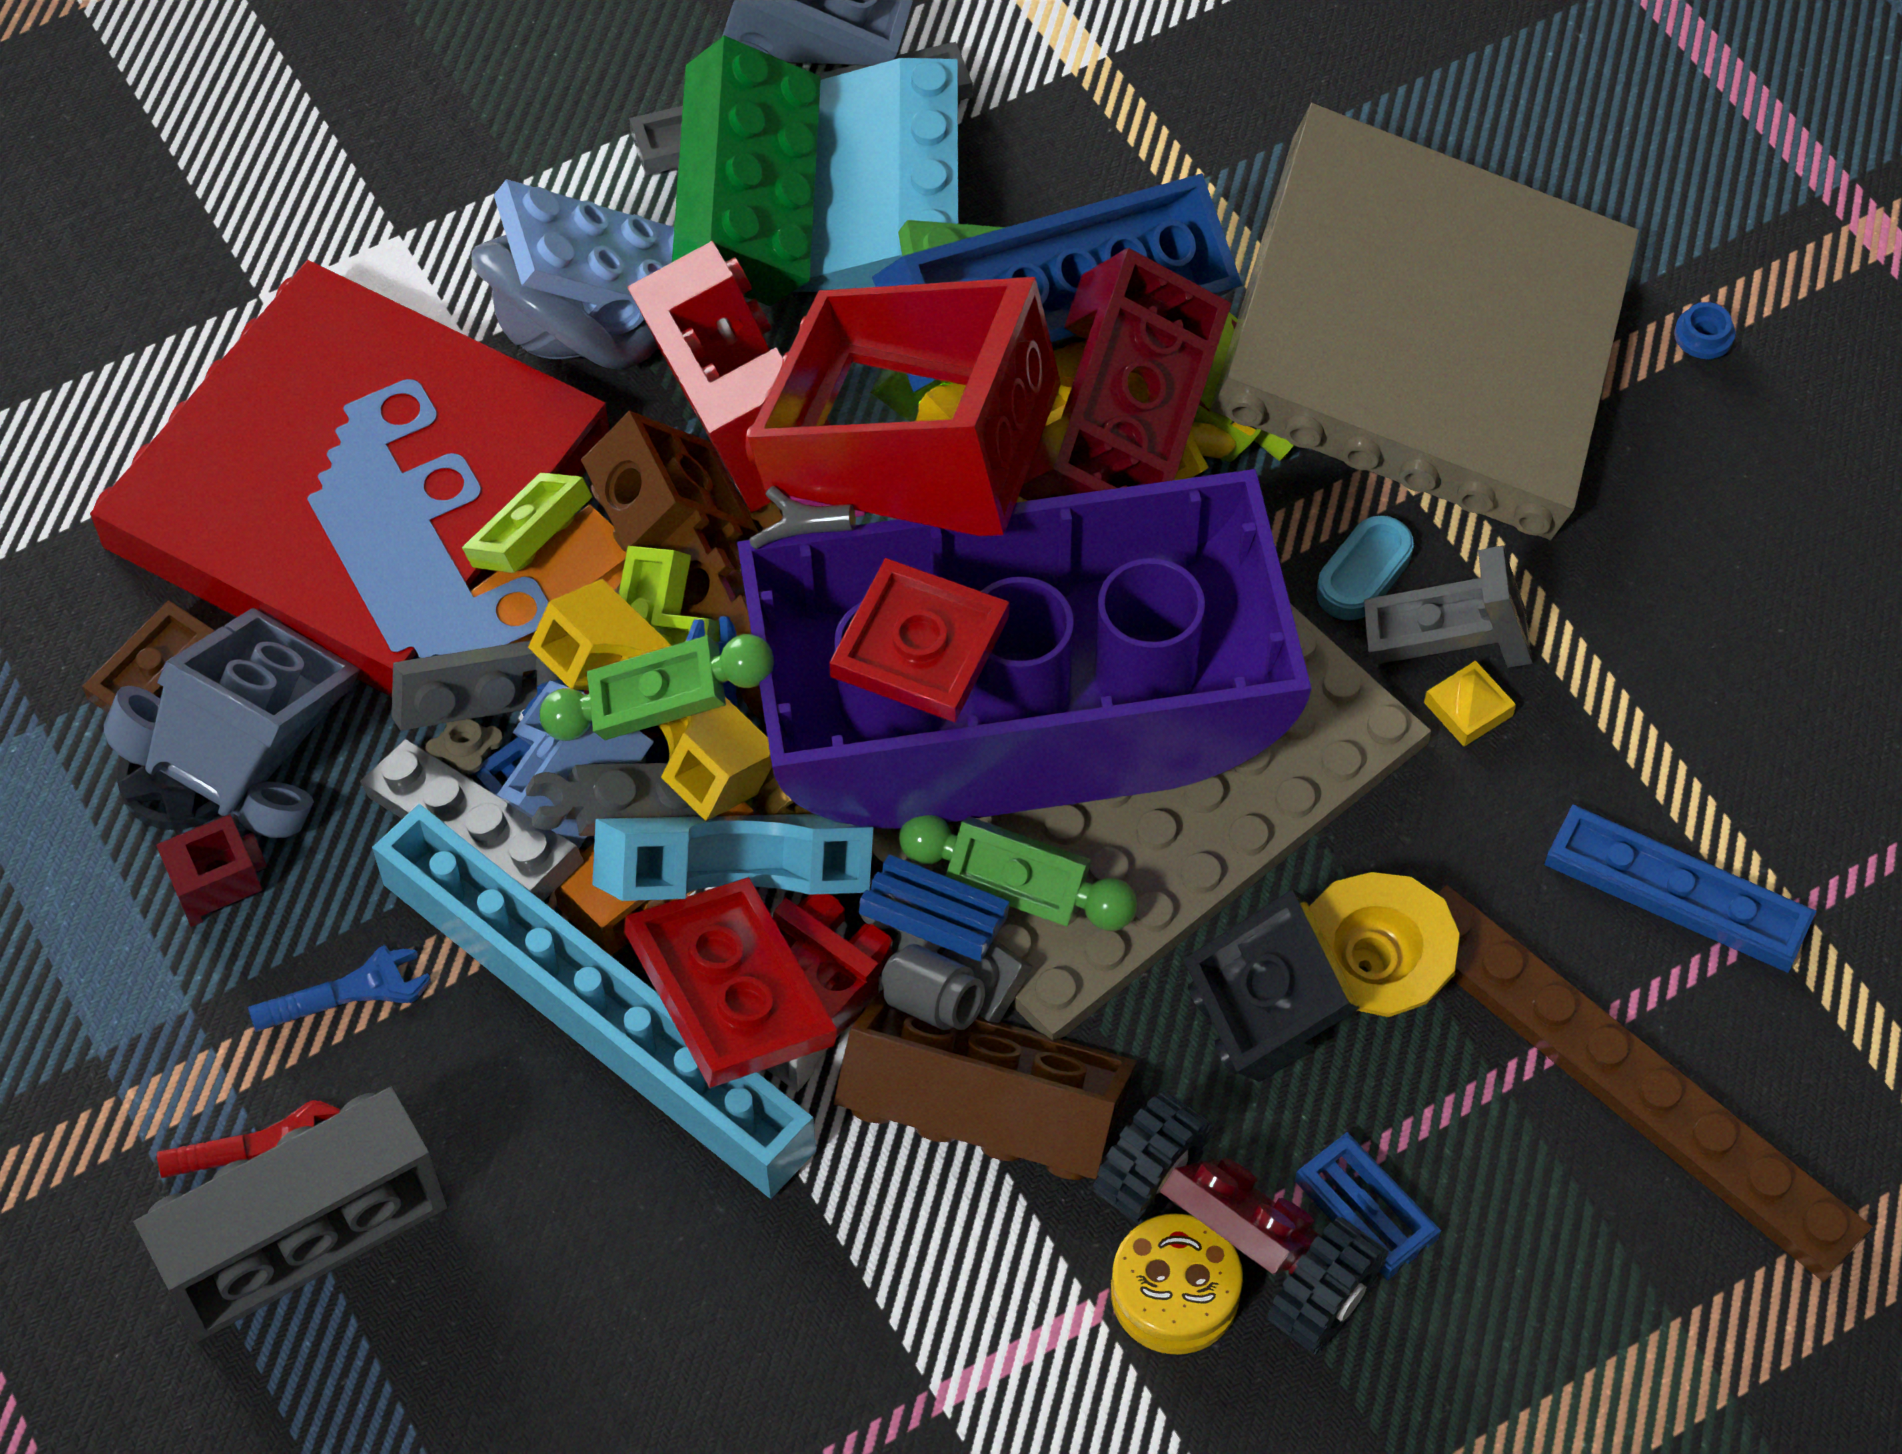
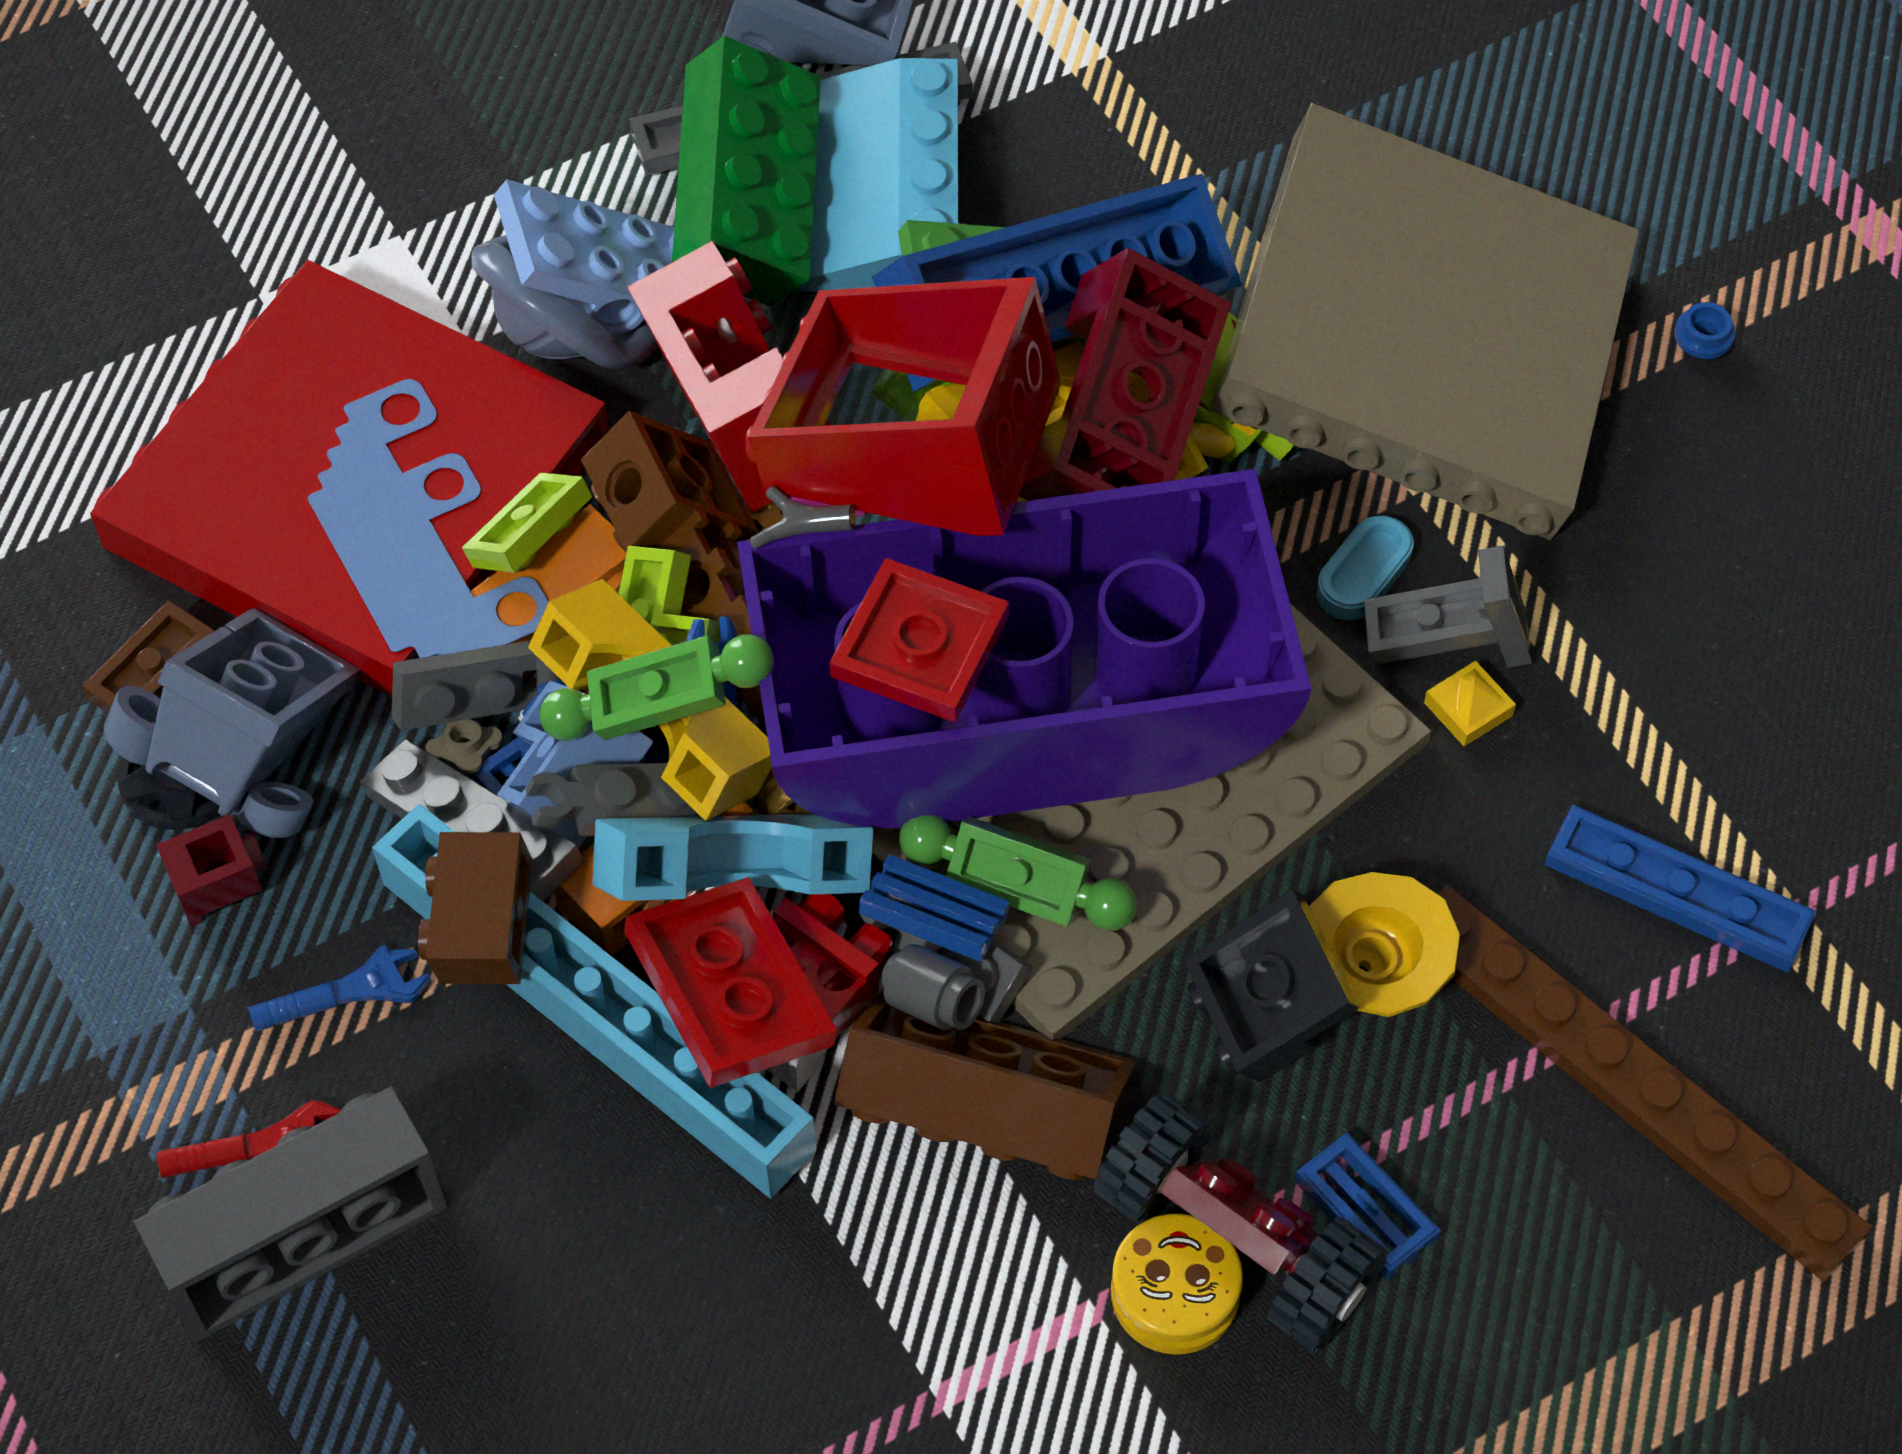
(477, 908): none -> reddish brown brick

